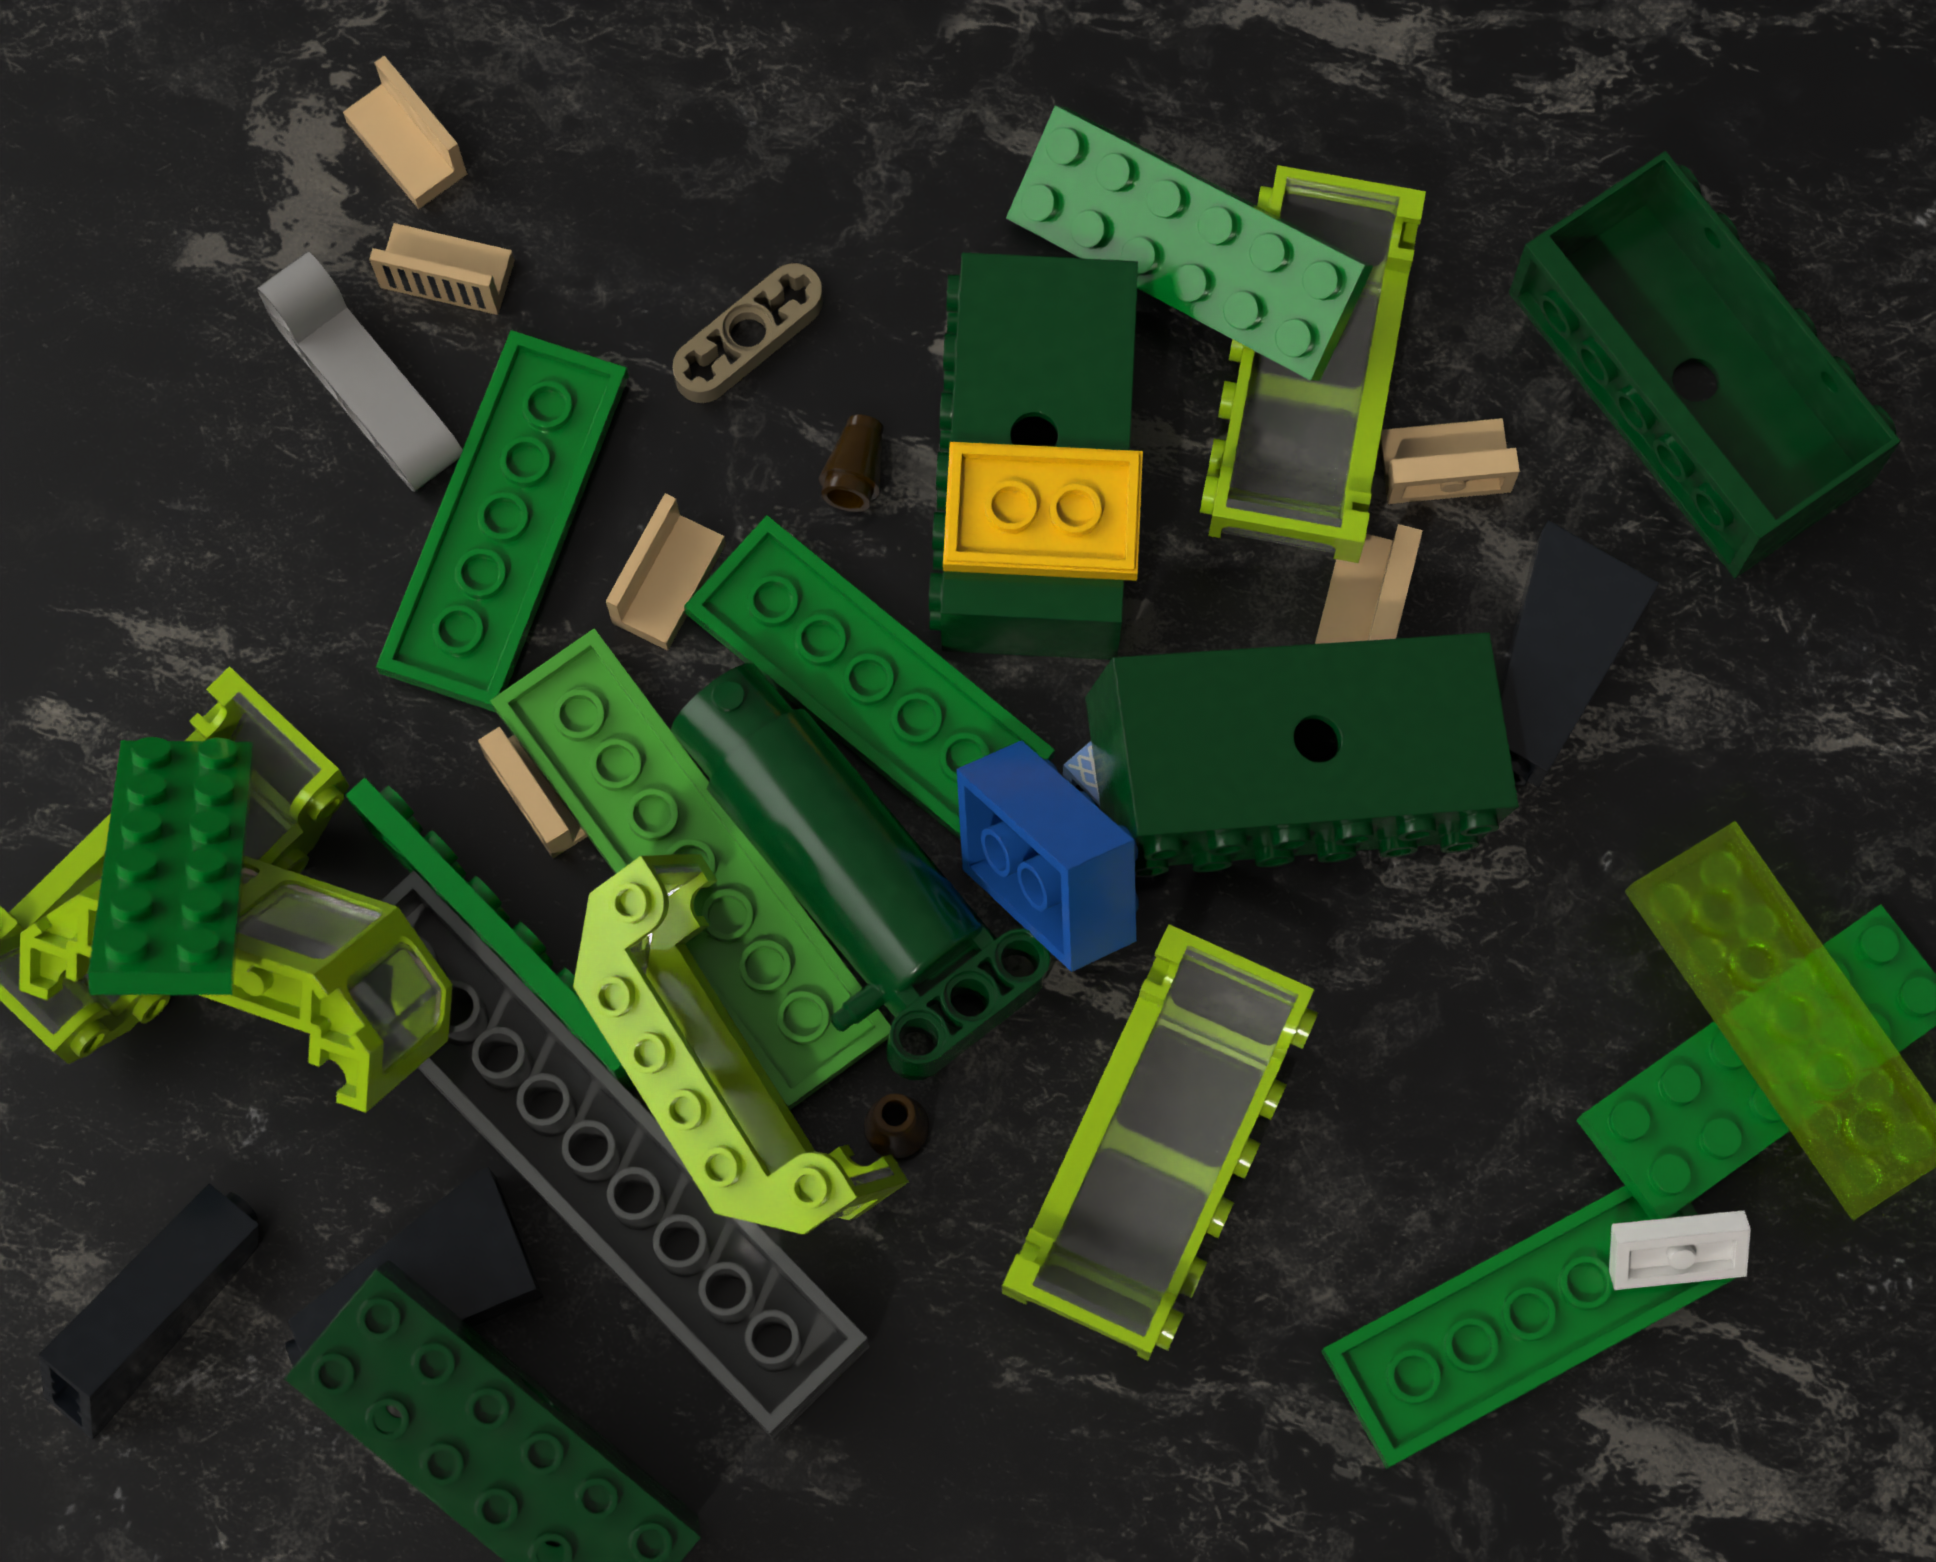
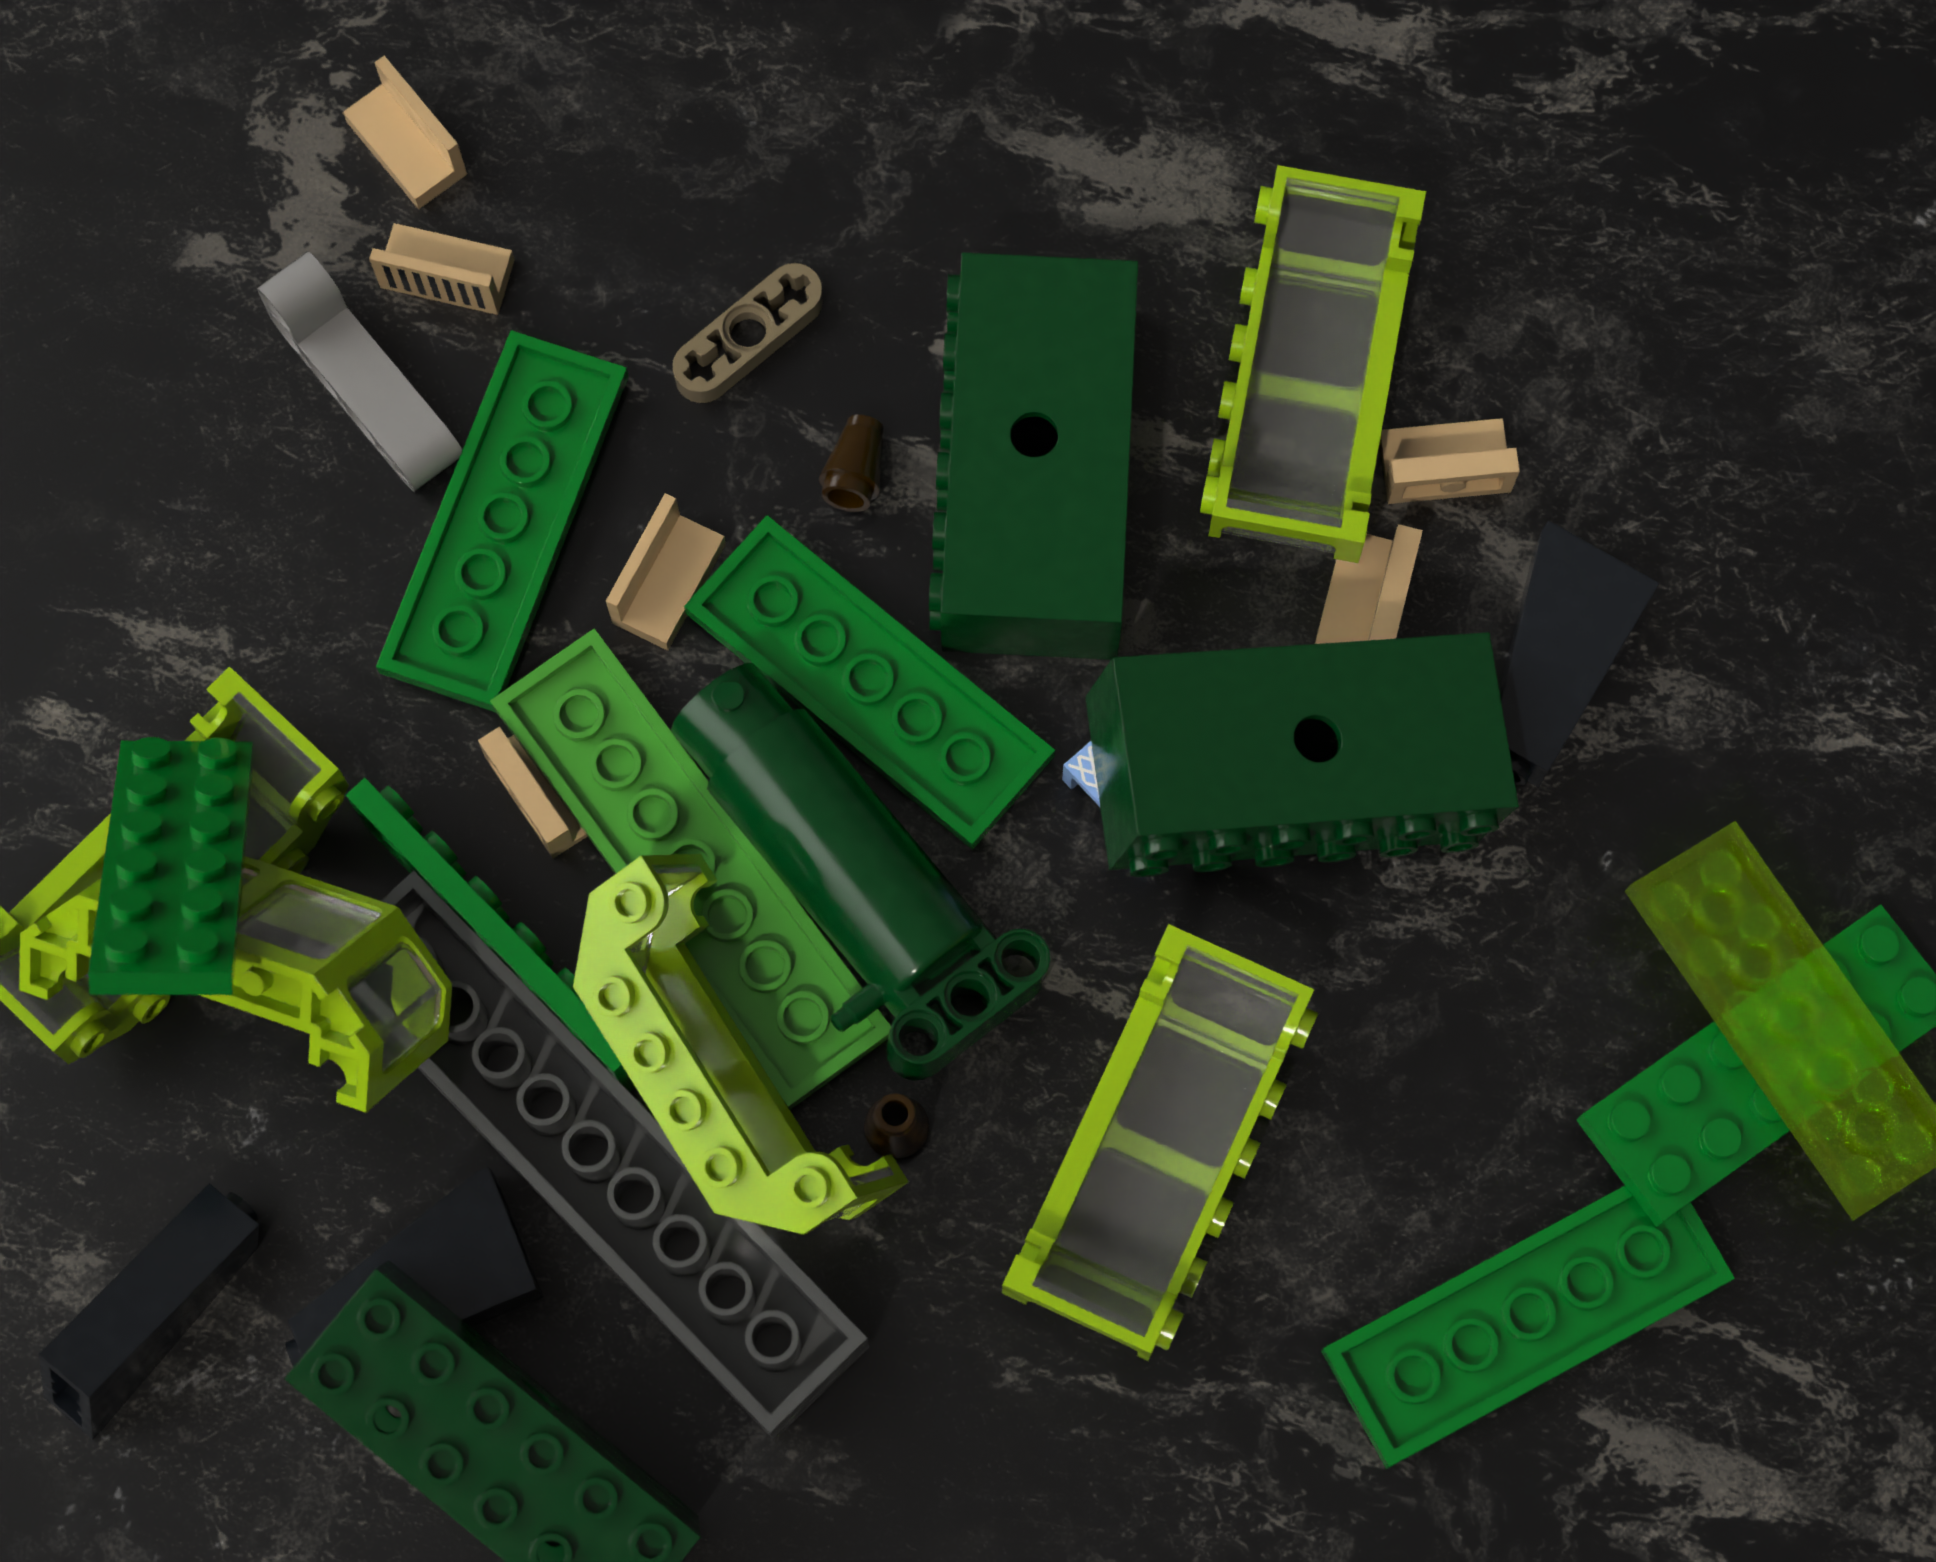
(1043, 511): yellow tile -> none
(1048, 855): blue brick -> none
(1191, 241): green plate -> none
(1663, 283): dark green piece -> none
(1679, 1250): white plate -> none

